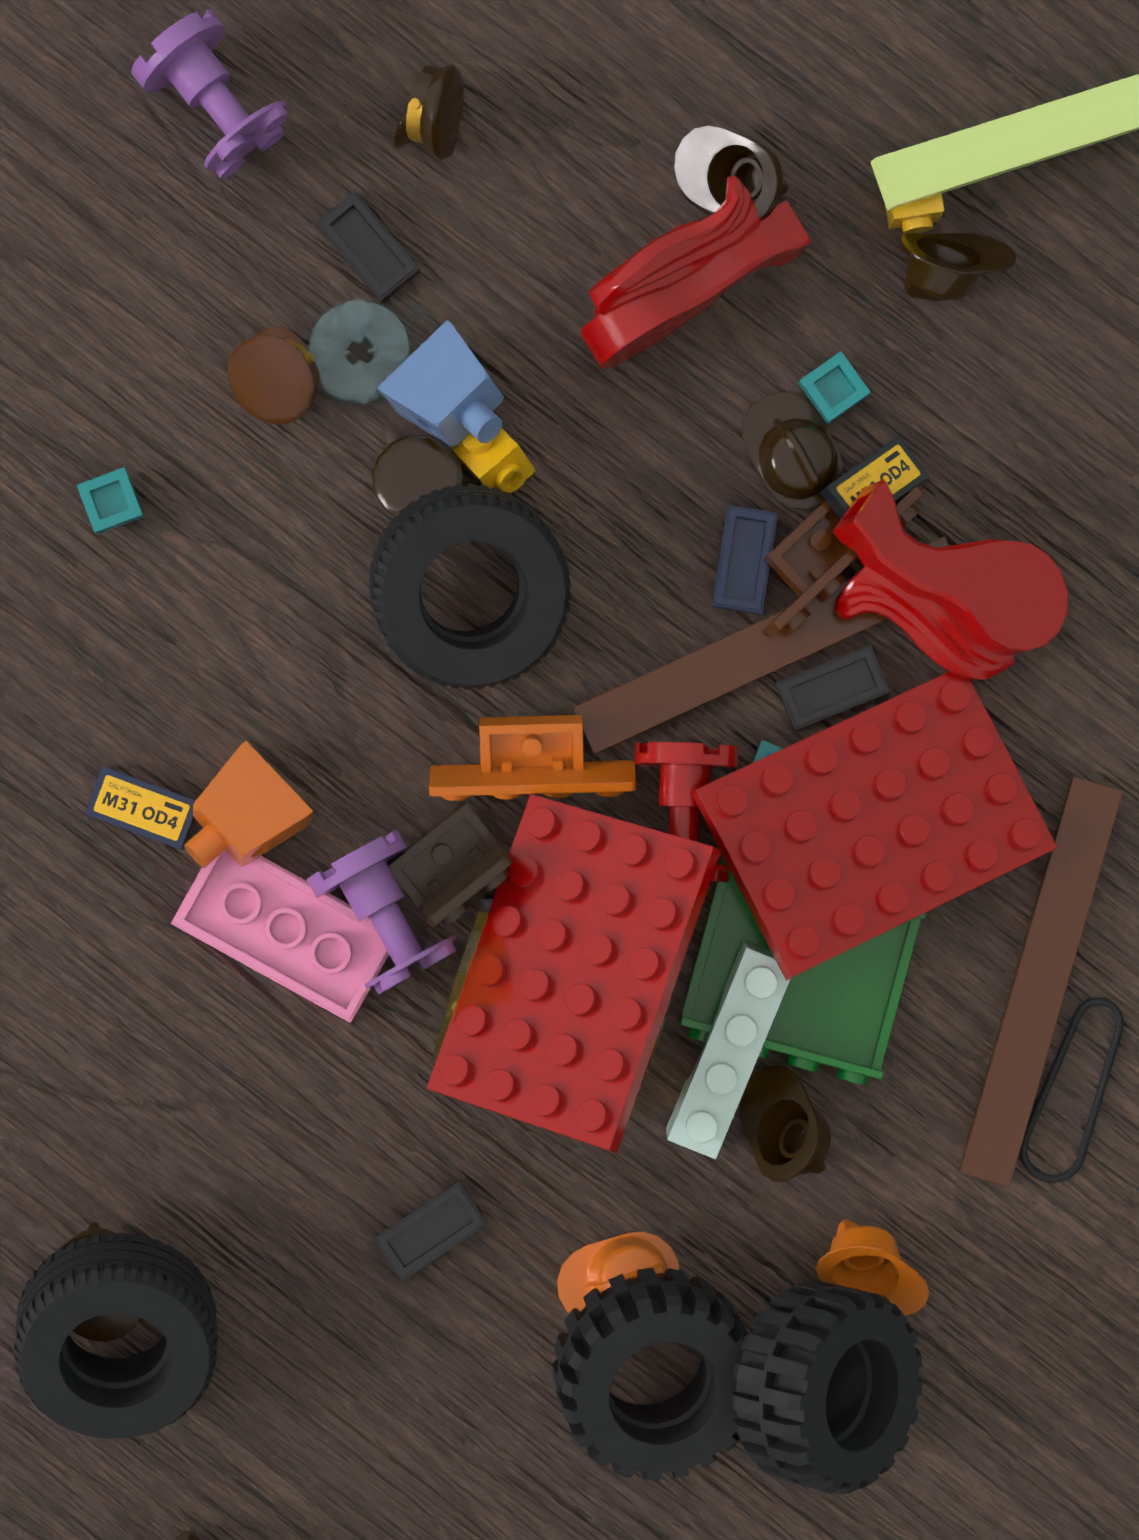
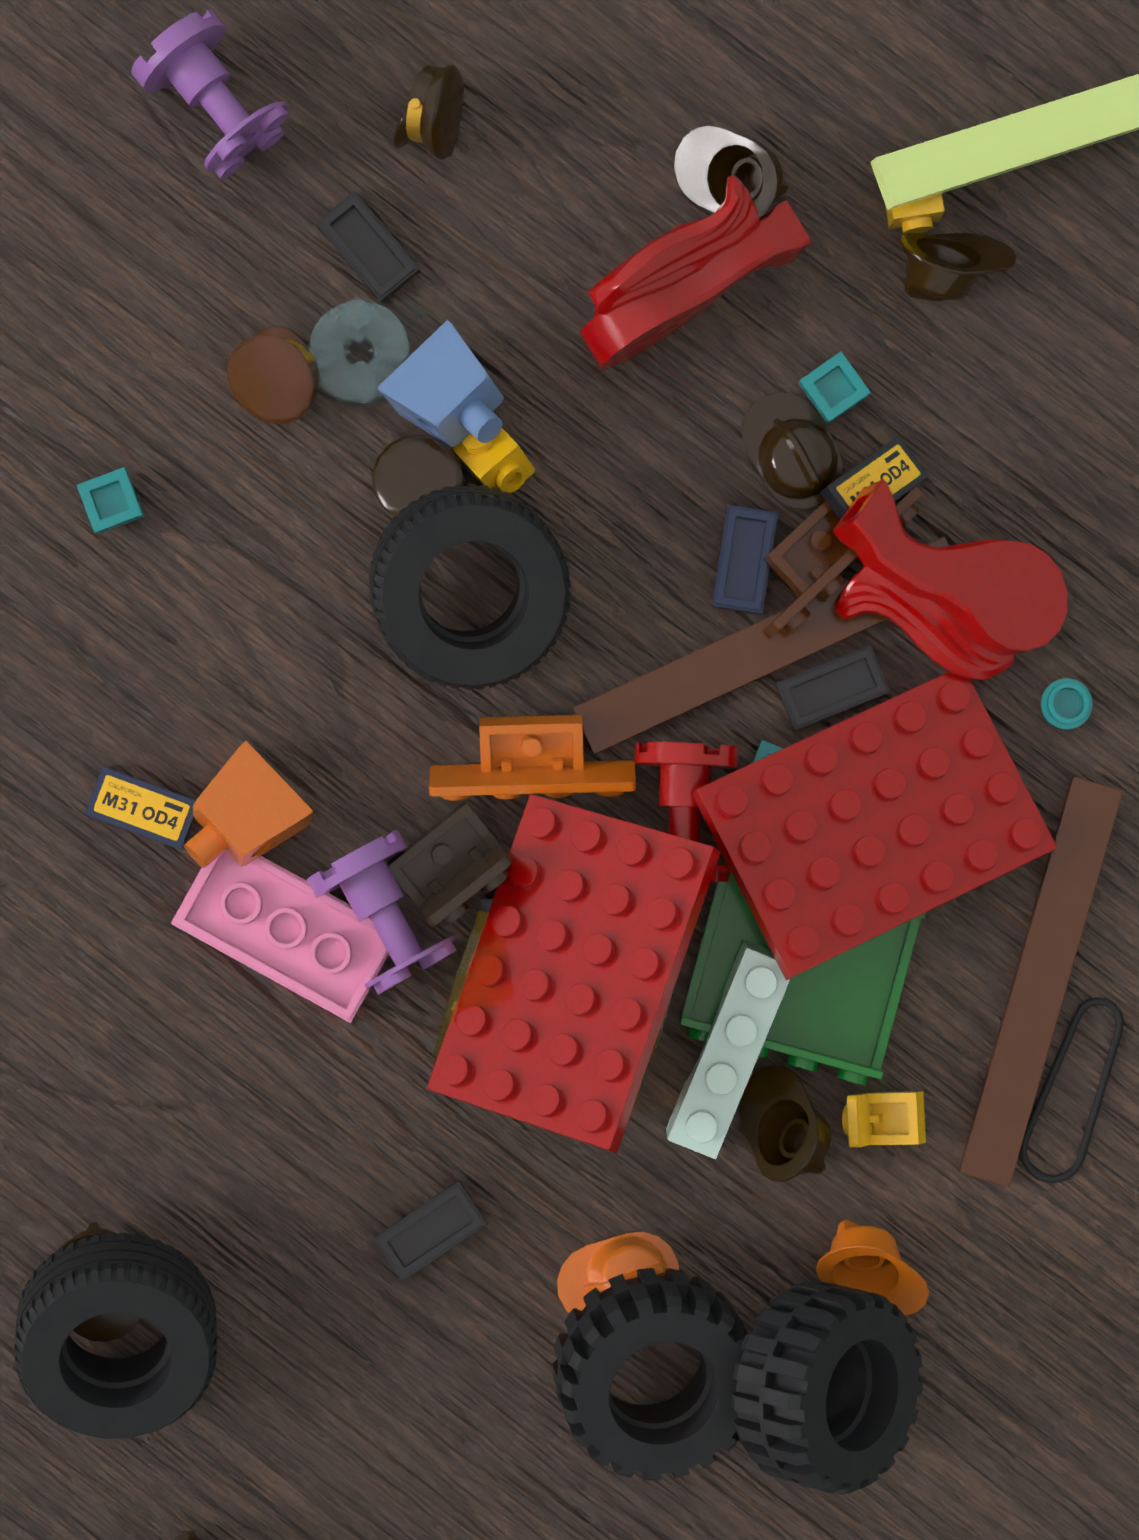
(885, 1118): none -> yellow bracket
(1066, 703): none -> teal plate

